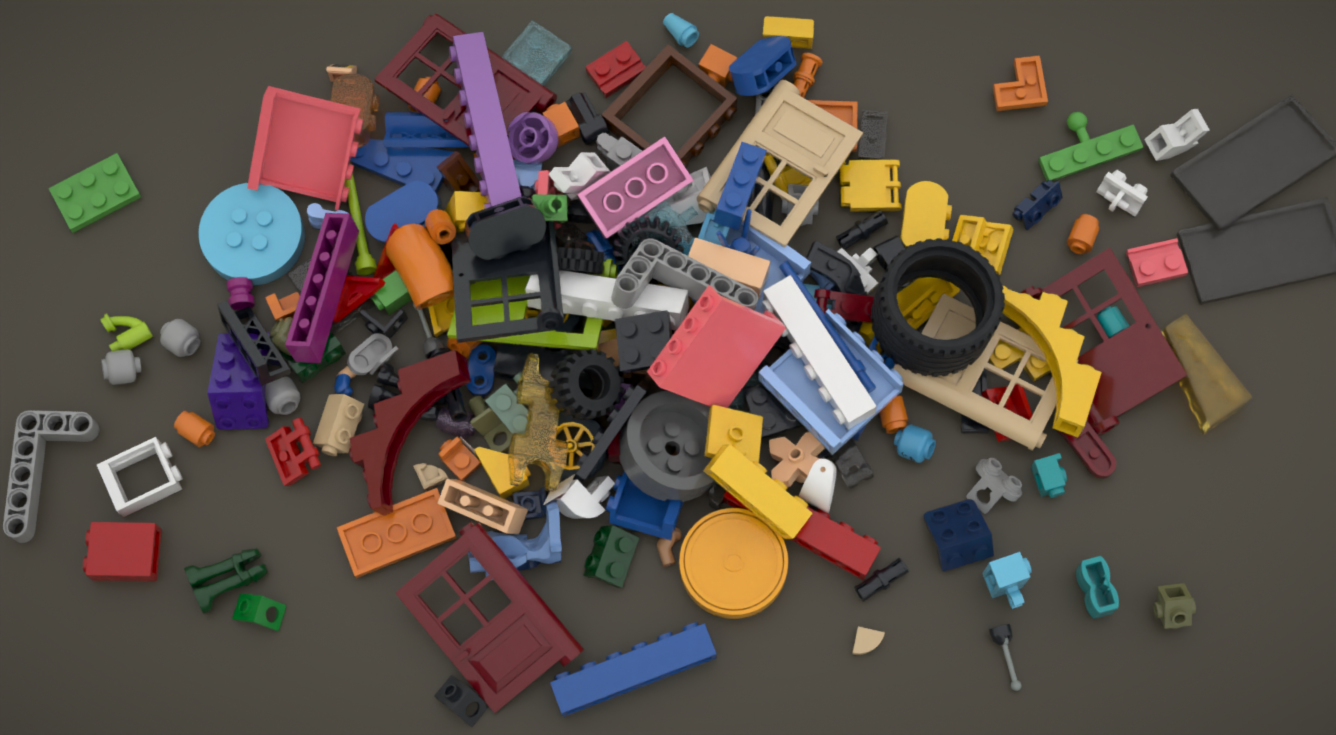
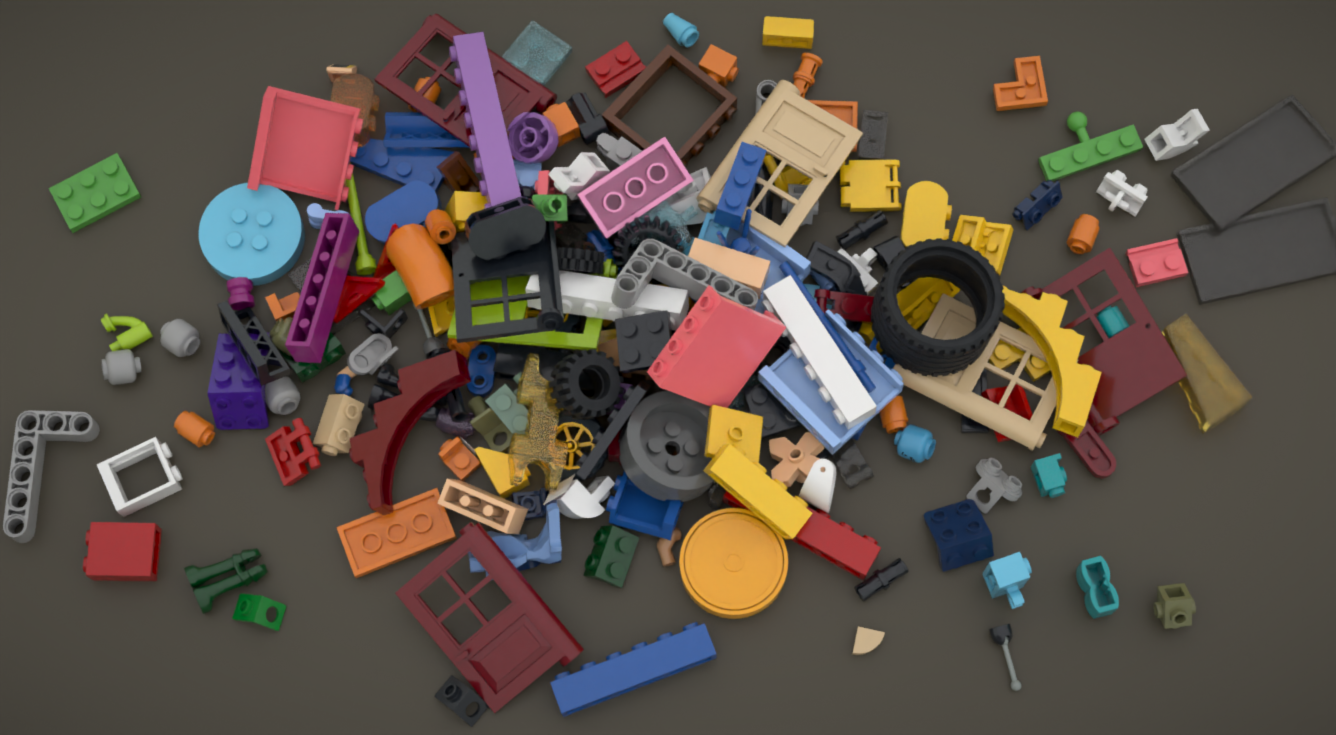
(430, 475): tan tile -> none
(762, 65): blue brick -> none

